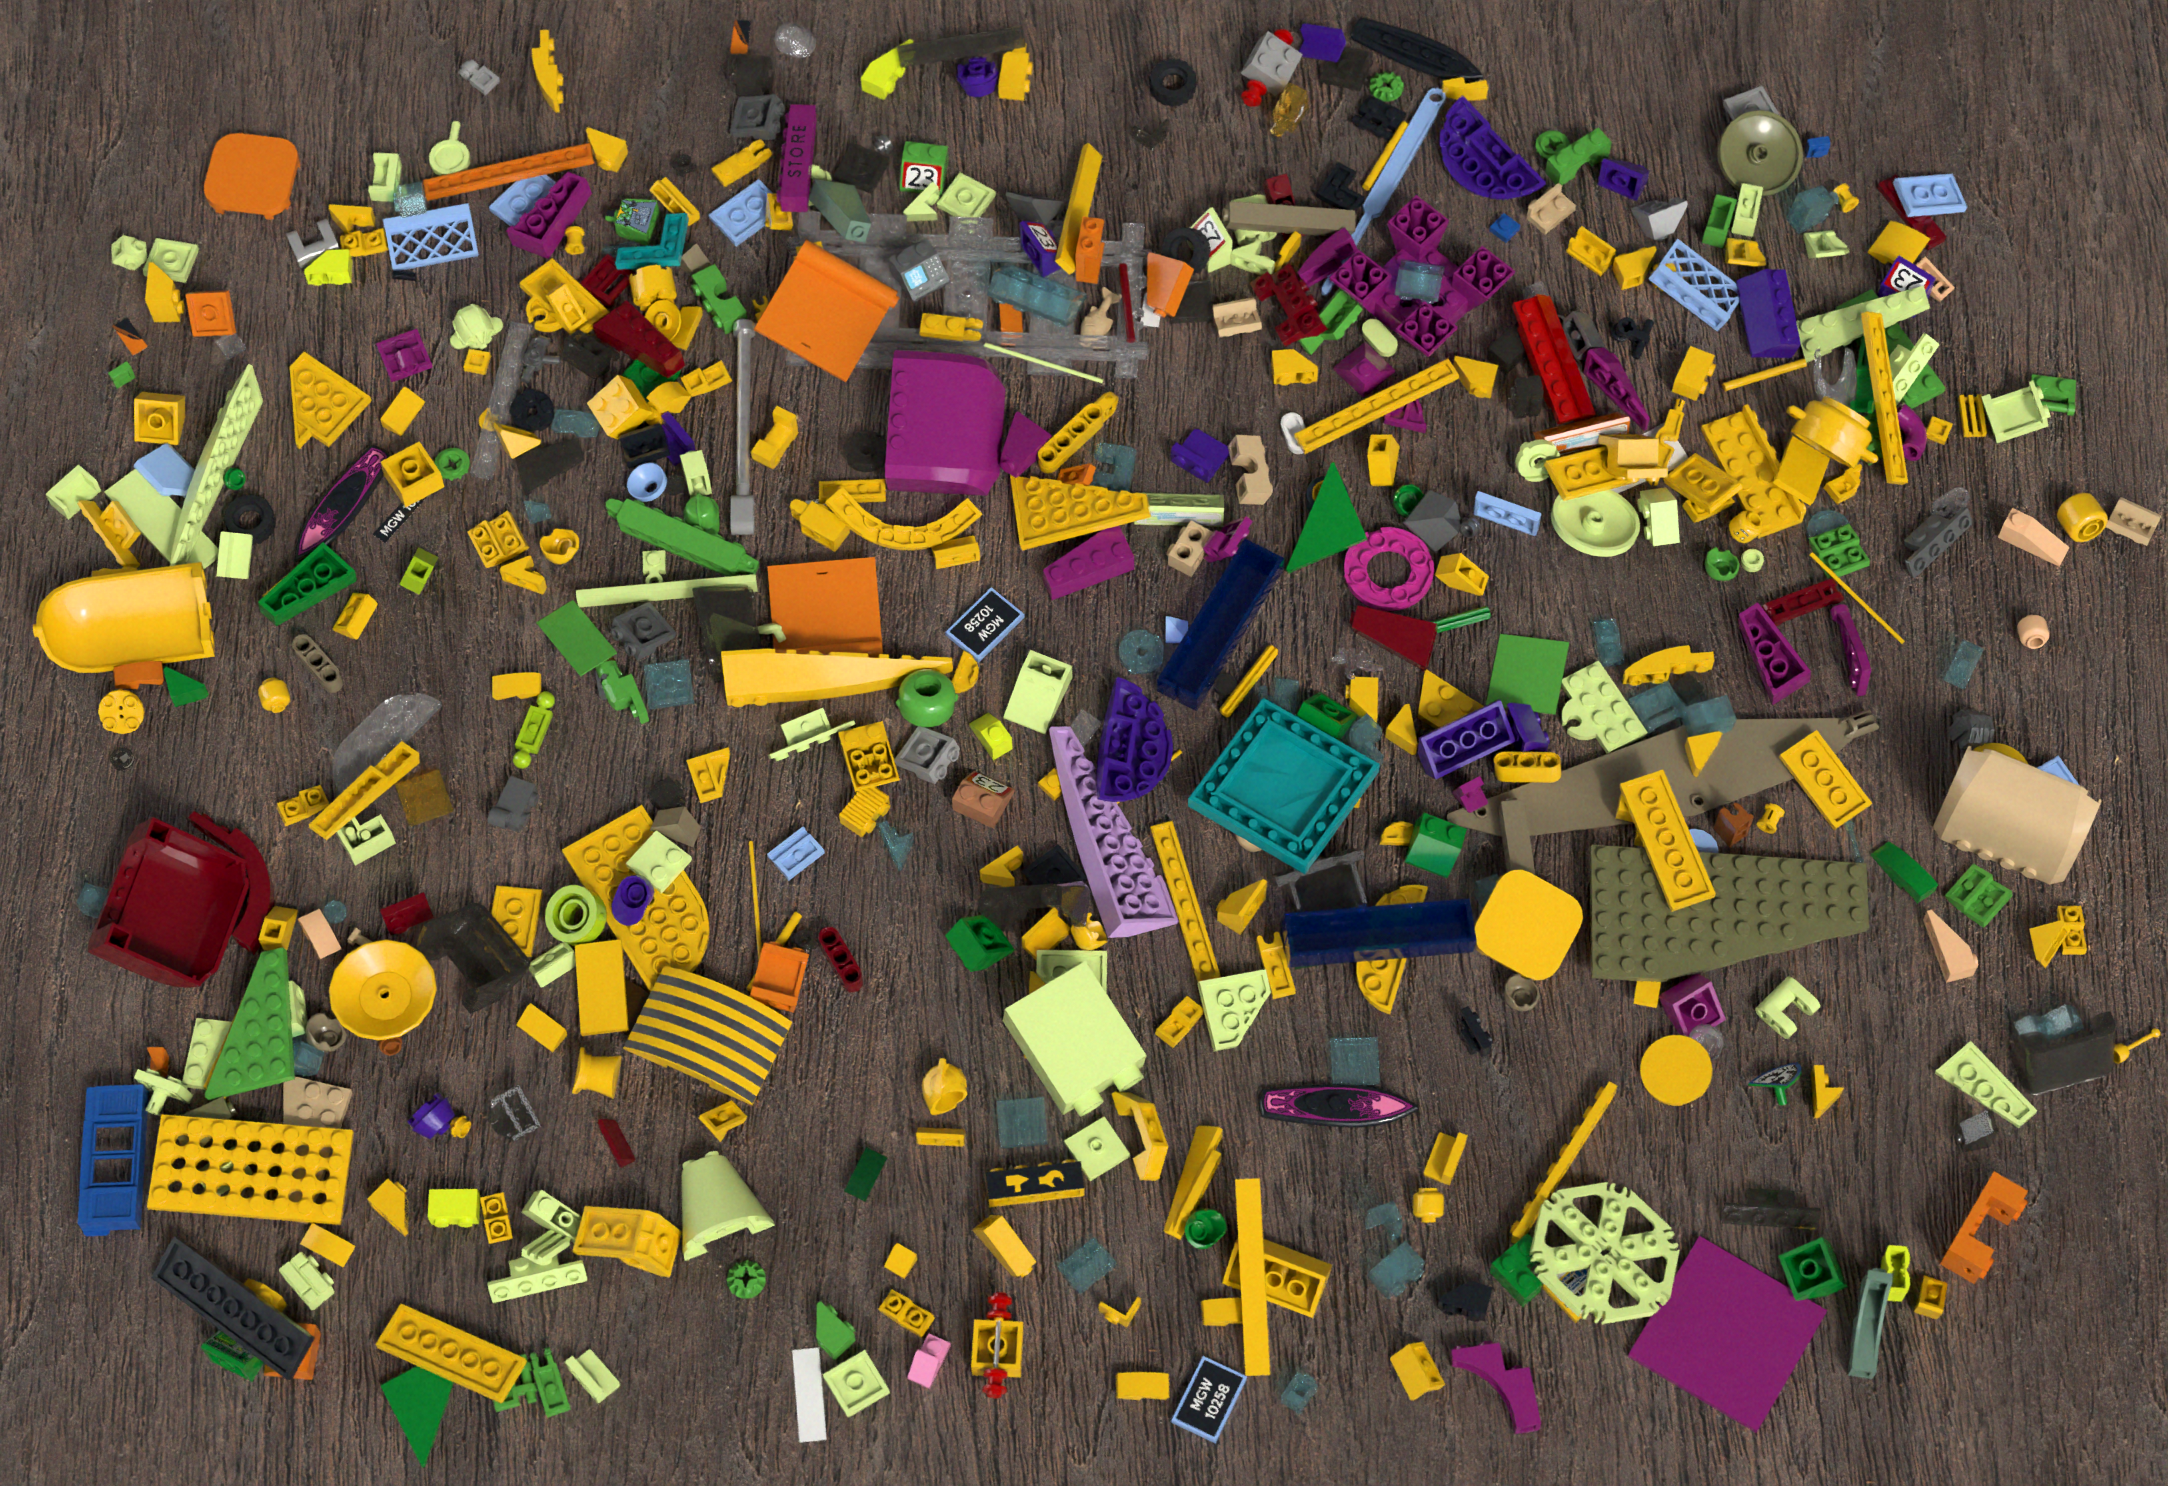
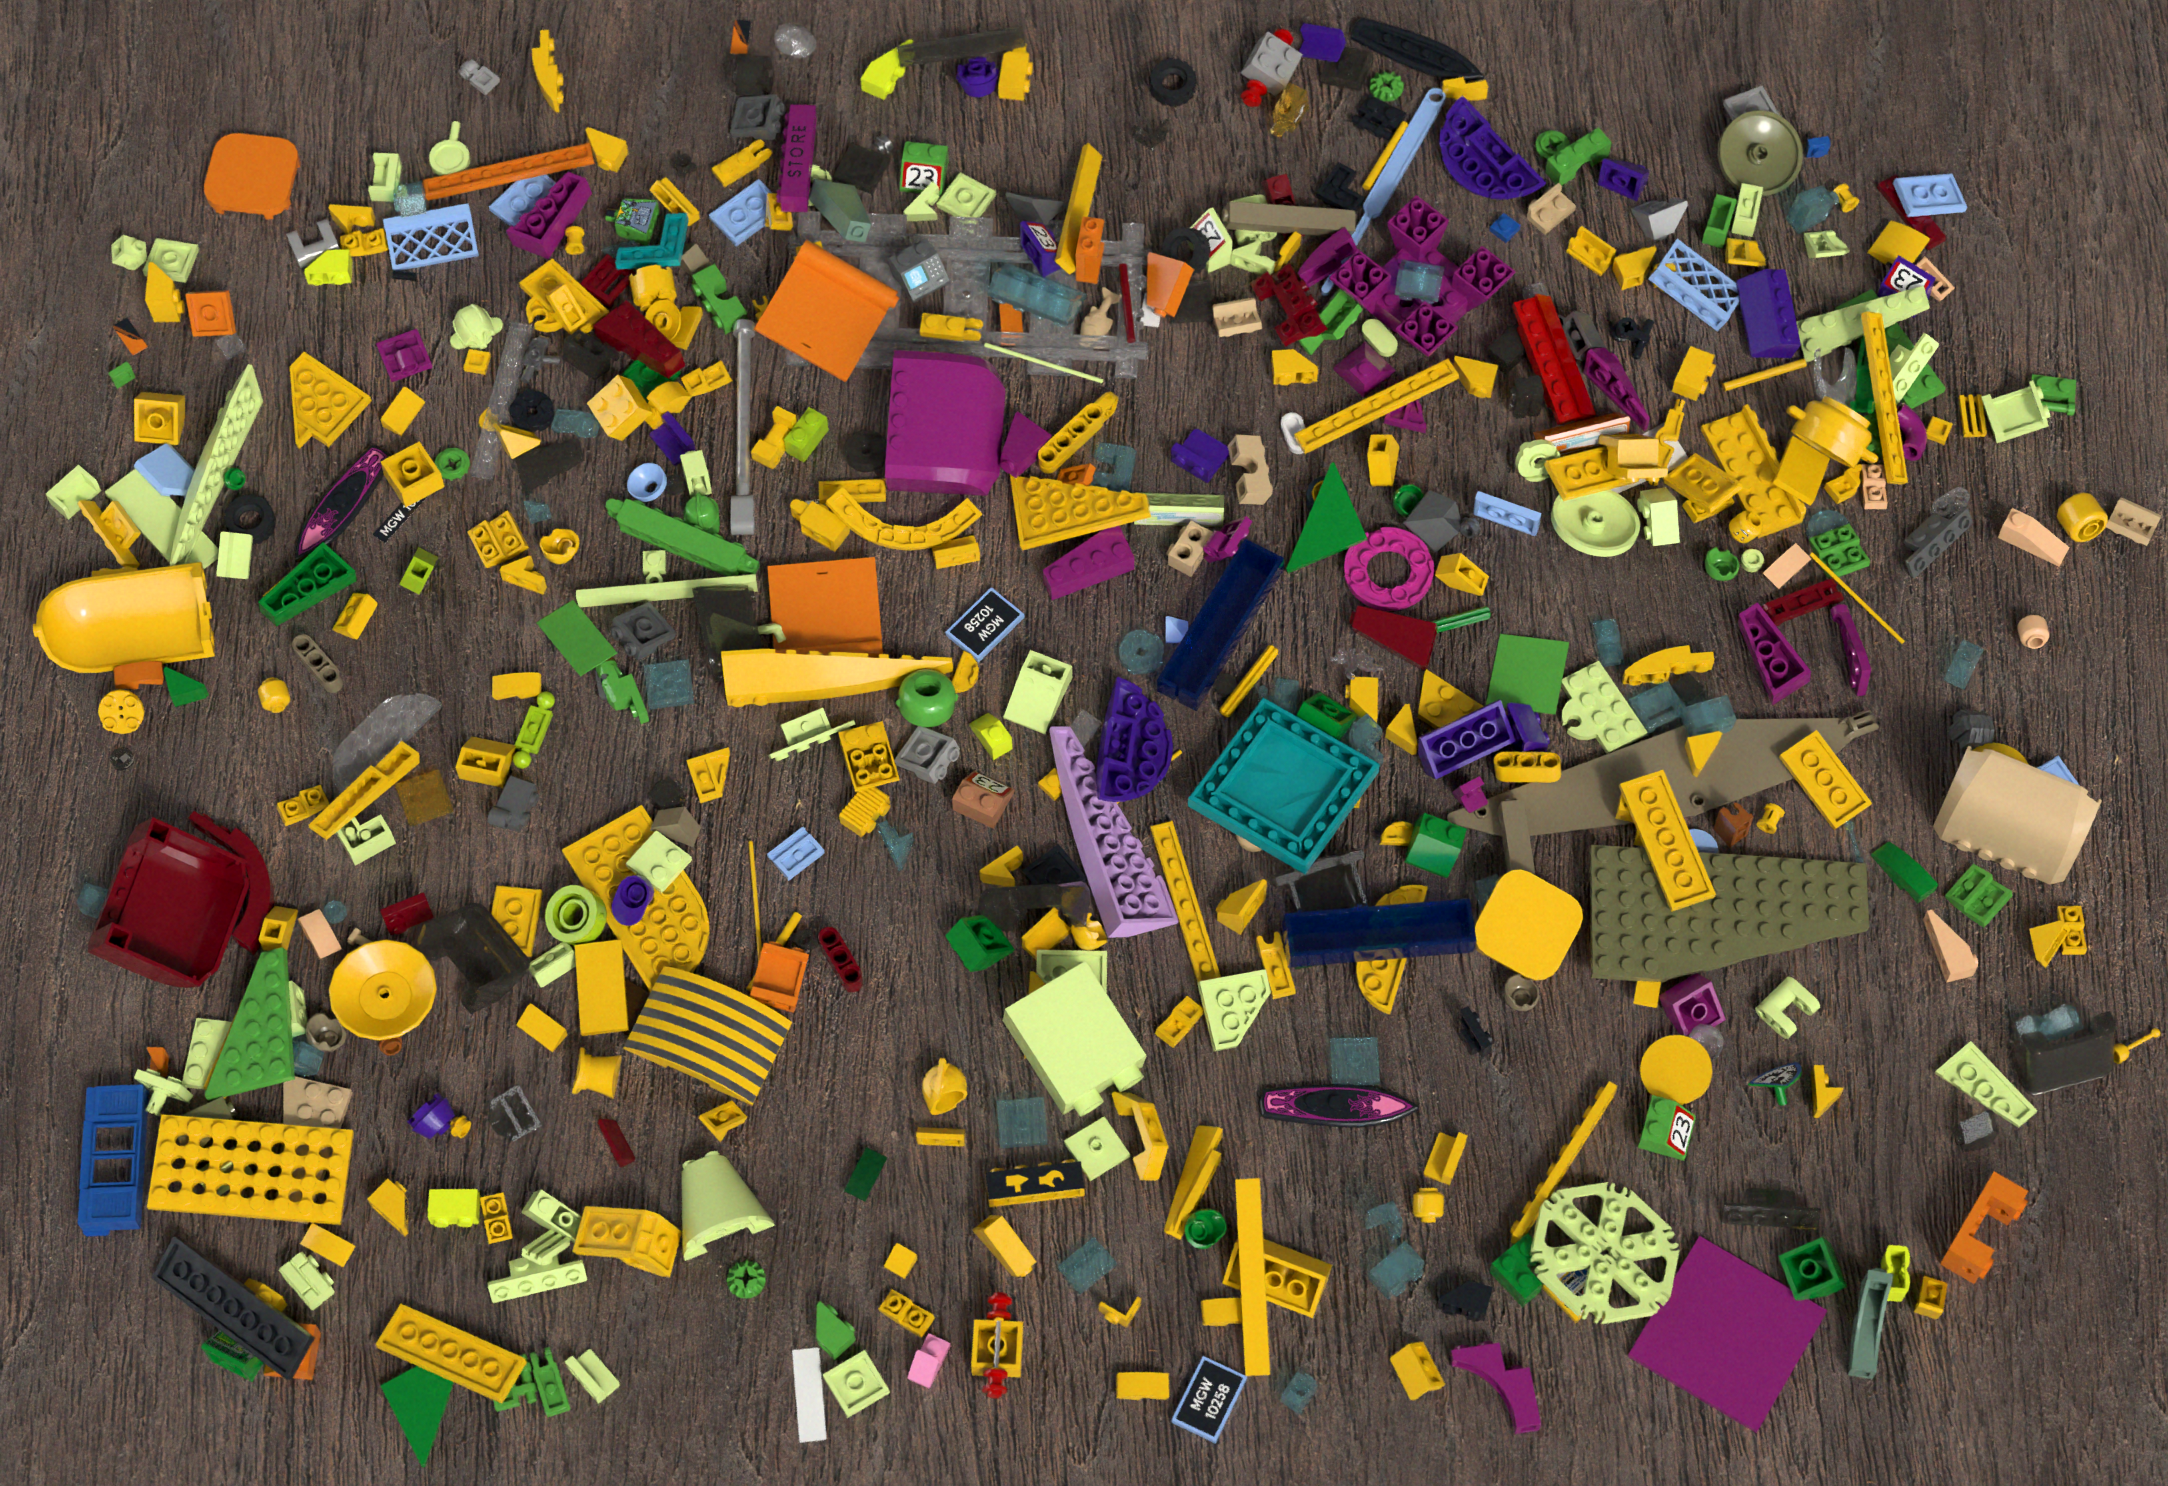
(485, 761): none -> yellow slope
(645, 445): black bracket -> none
(806, 434): none -> lime brick
(1667, 1128): none -> bright green slope
(1787, 566): none -> light nougat slope
(1873, 486): none -> light nougat slope

